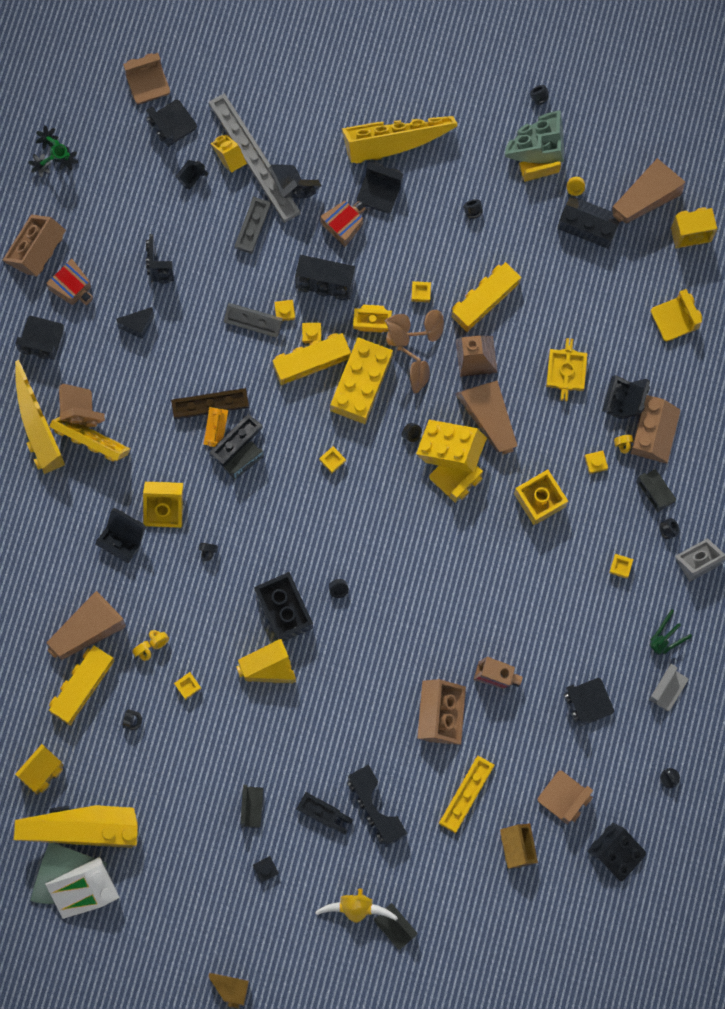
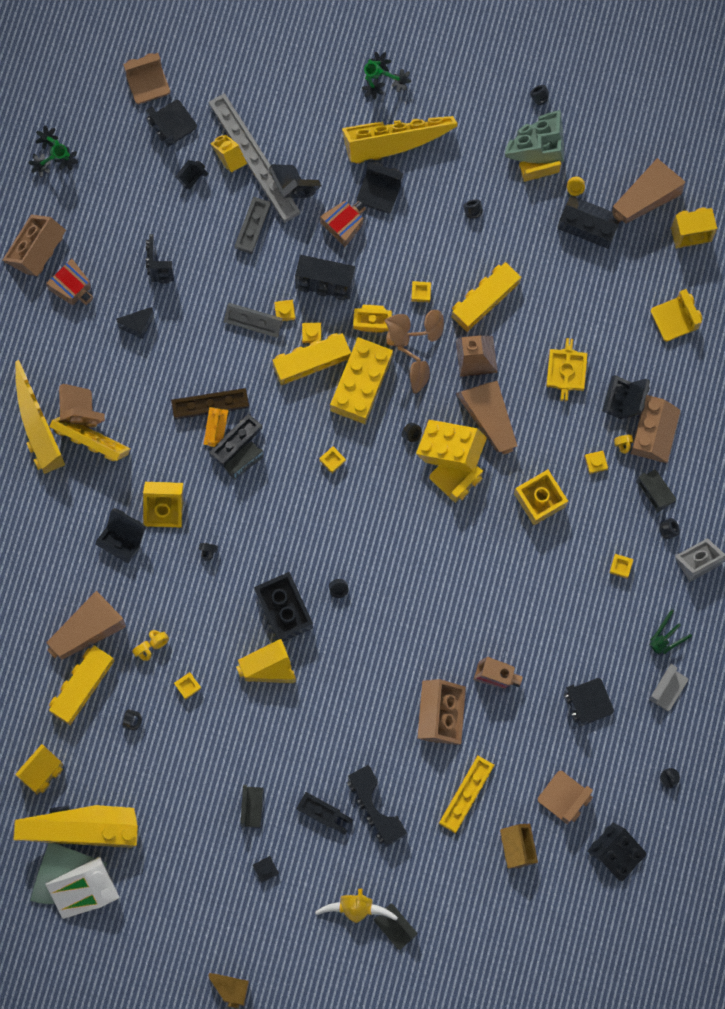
(40, 338): black bracket -> none
(373, 70): none -> black plant

